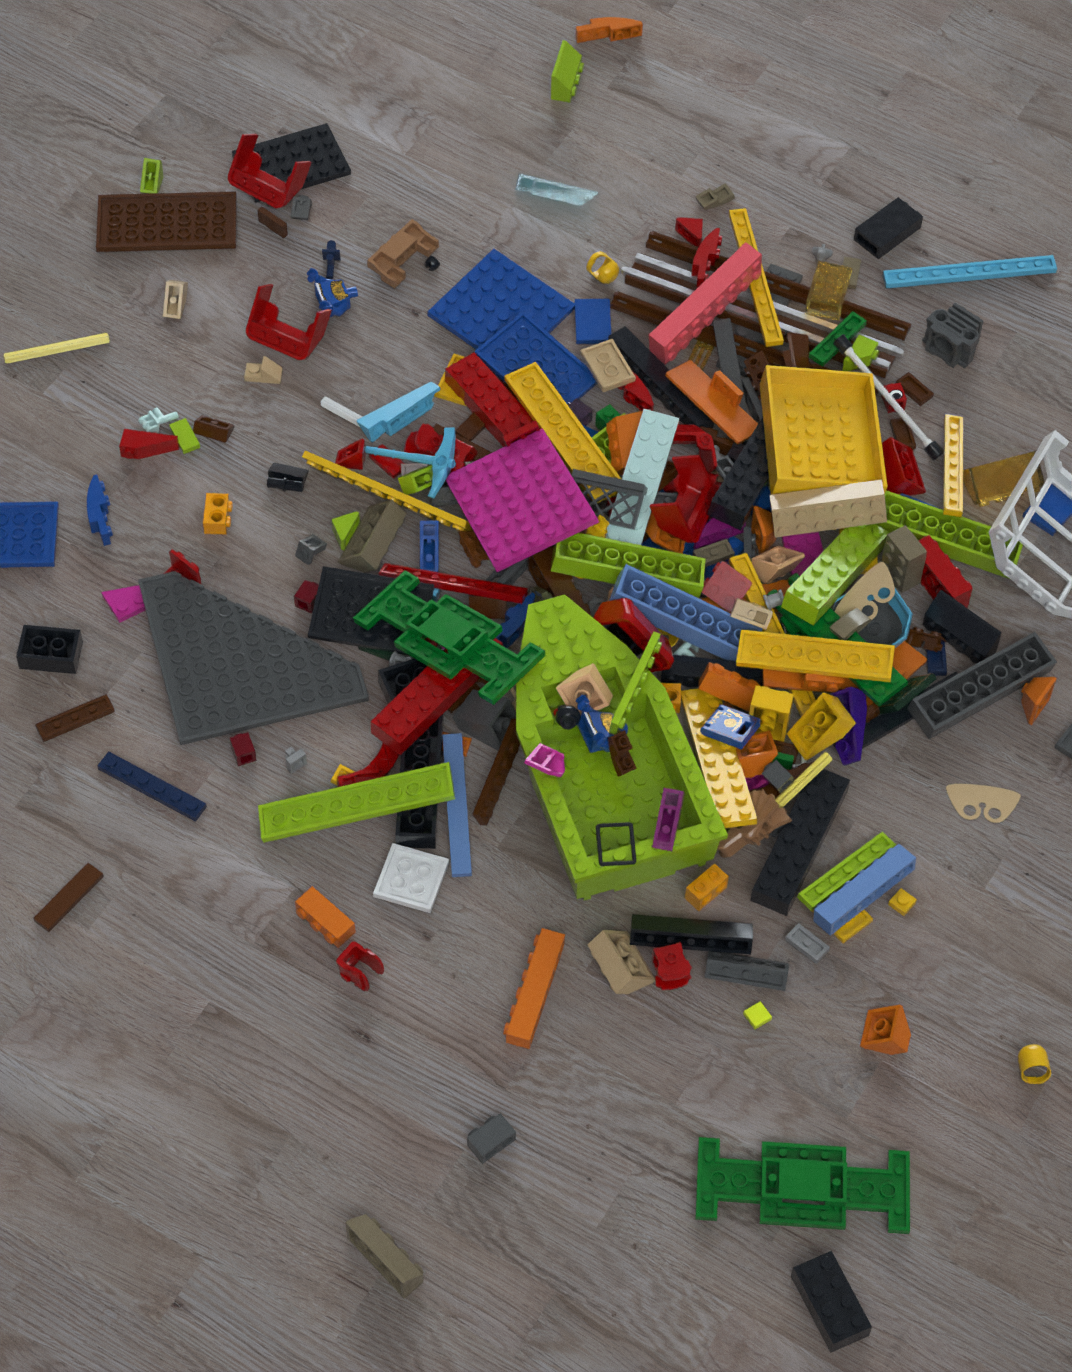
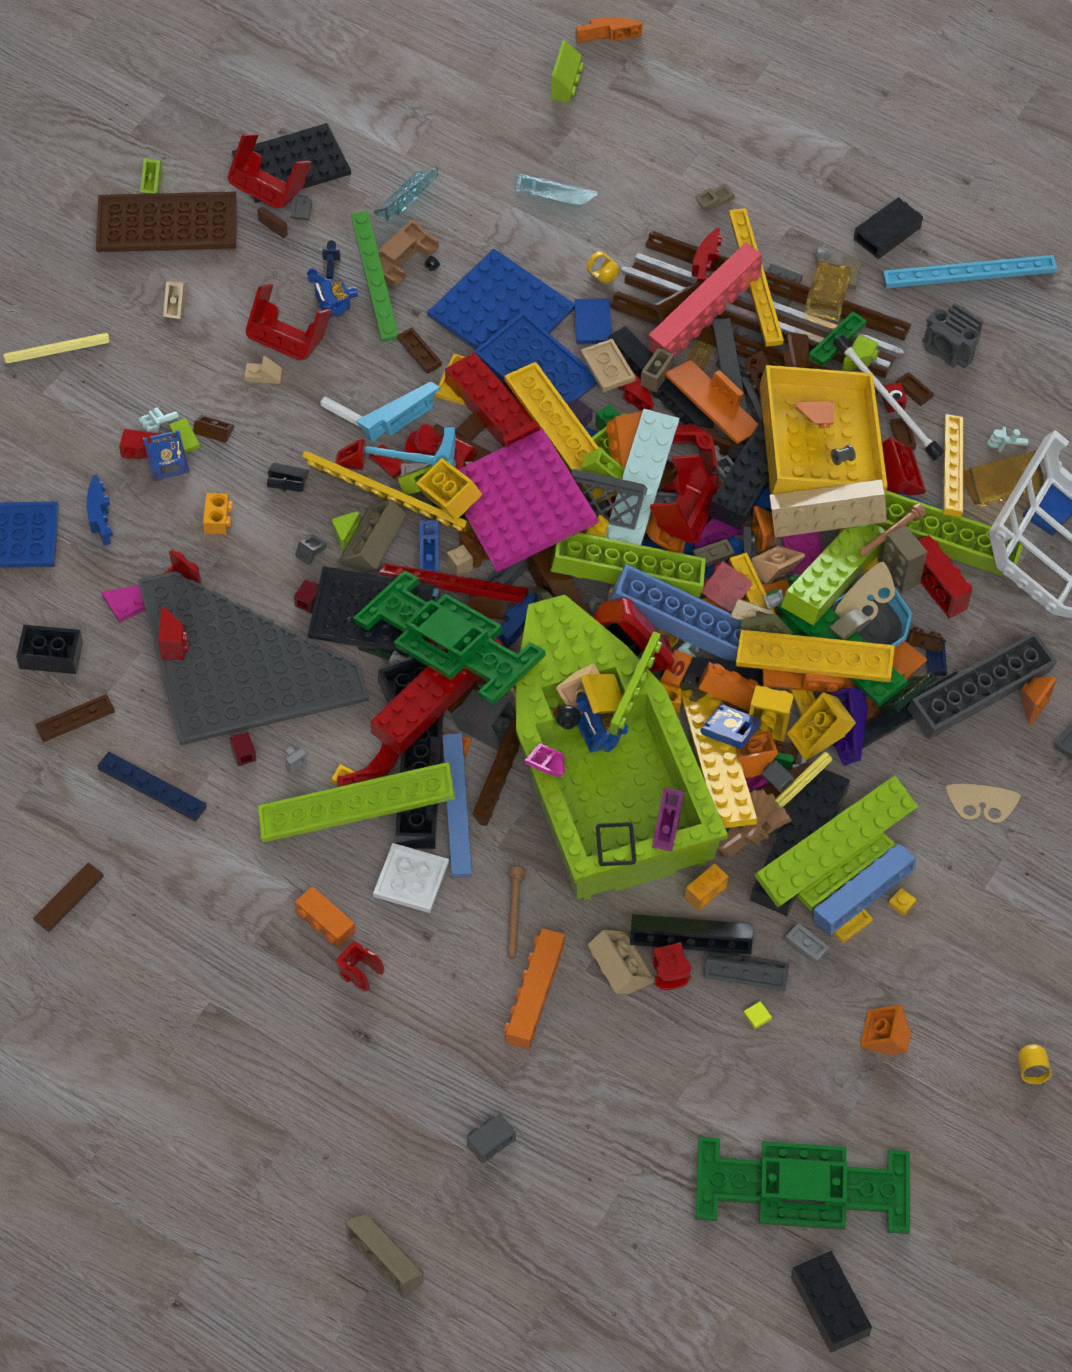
(166, 451): none -> blue container
(172, 637): none -> red slope
(374, 276): none -> bright green plate
(406, 193): none -> clear light blue wedge
(419, 350): none -> reddish brown plate
(449, 488): none -> yellow brick
(460, 561): none -> tan brick
(516, 875): none -> medium nougat piece
(602, 464): none -> lime slope
(602, 692): none -> yellow tile
(619, 750): reddish brown slope -> none
(655, 370): none -> dark tan brick
(669, 304): none -> reddish brown plate
(675, 675): none -> orange tile
(690, 229): red slope -> none
(690, 682): none -> clear smoke piece
(768, 623): none -> olive plate
(818, 412): none -> orange slope
(835, 841): none -> lime plate
(844, 454): none -> dark grey bush
(916, 513): none -> nougat piece
(961, 628): black slope -> none
(1000, 439): none -> light aqua arm

